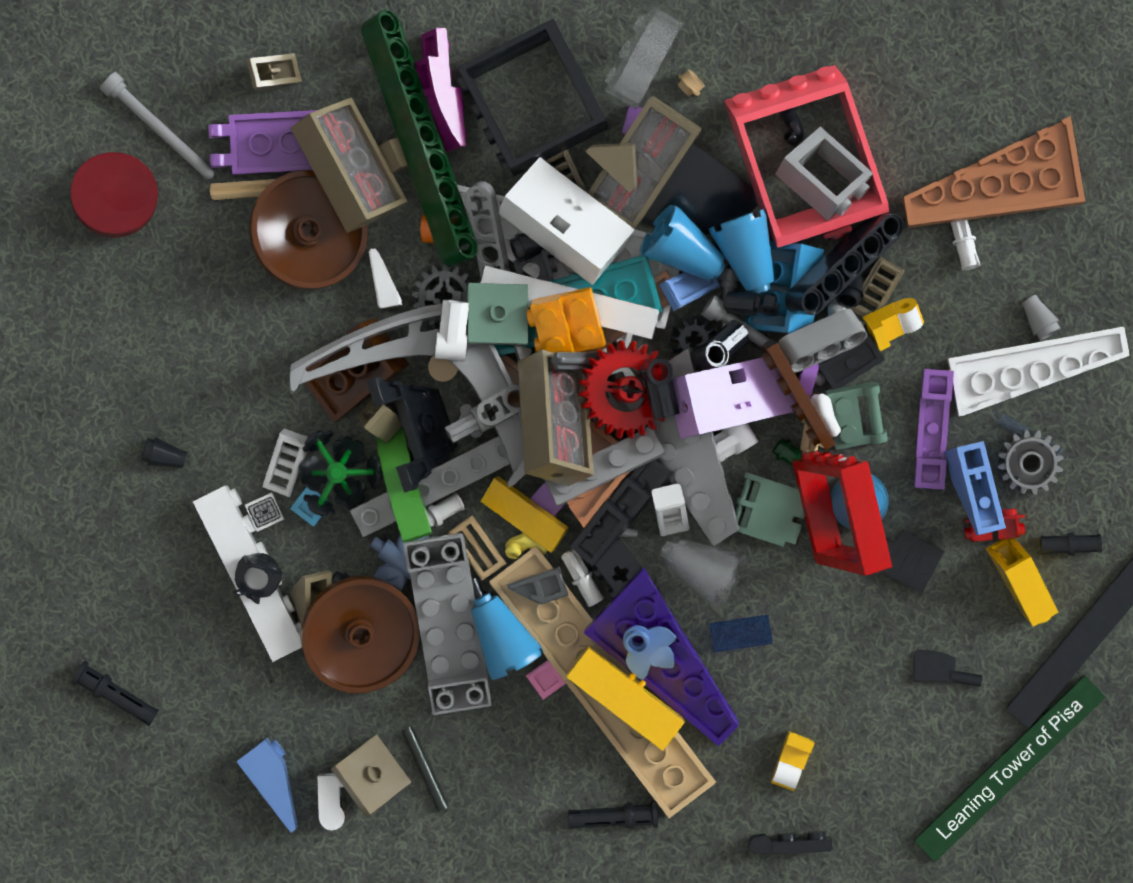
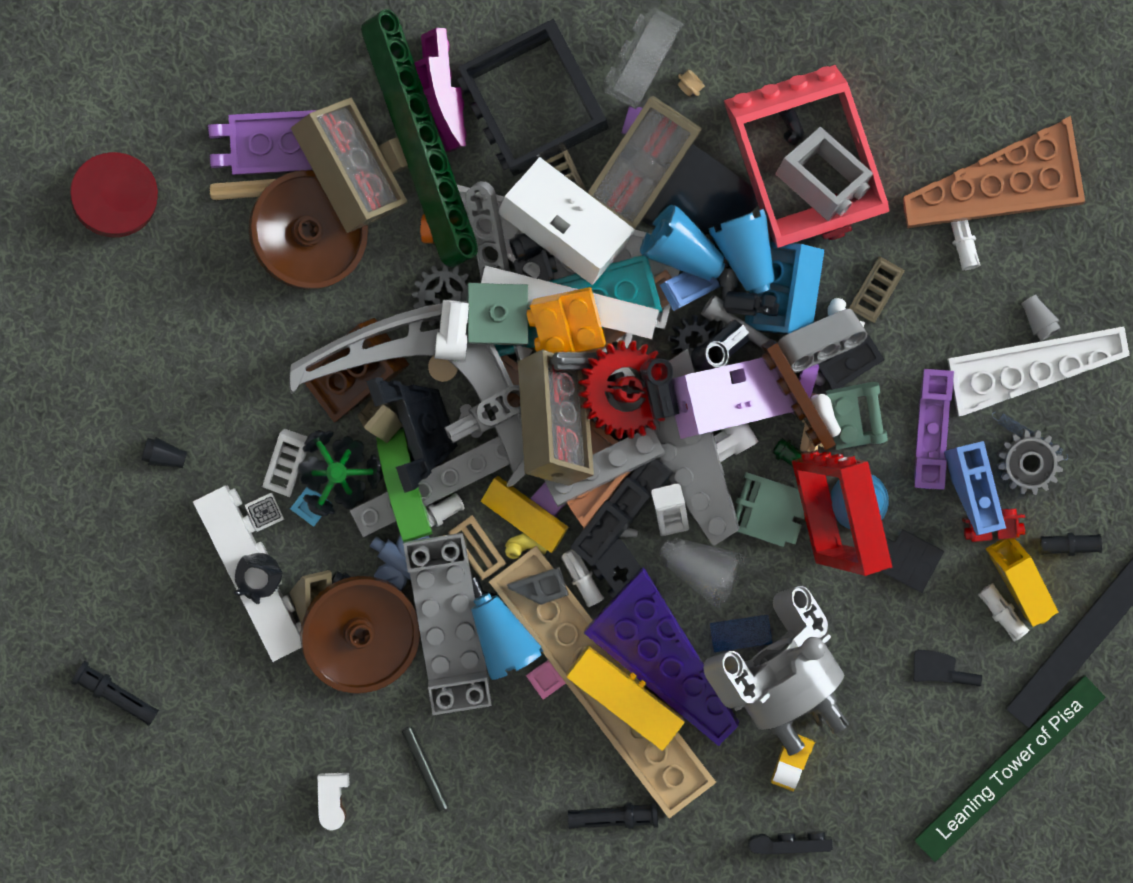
(115, 87): light grey piece -> none
(270, 776): medium blue slope -> none
(273, 72): dark tan slope -> none
(371, 775): dark tan plate -> none
(385, 289): white slope -> none
(618, 161): dark tan slope -> none
(652, 651): medium blue plate -> none
(785, 677): none -> light grey piece
(852, 294): black cone -> none
(876, 233): black beam -> none
(893, 321): yellow leg -> none
(1003, 612): none -> white pin

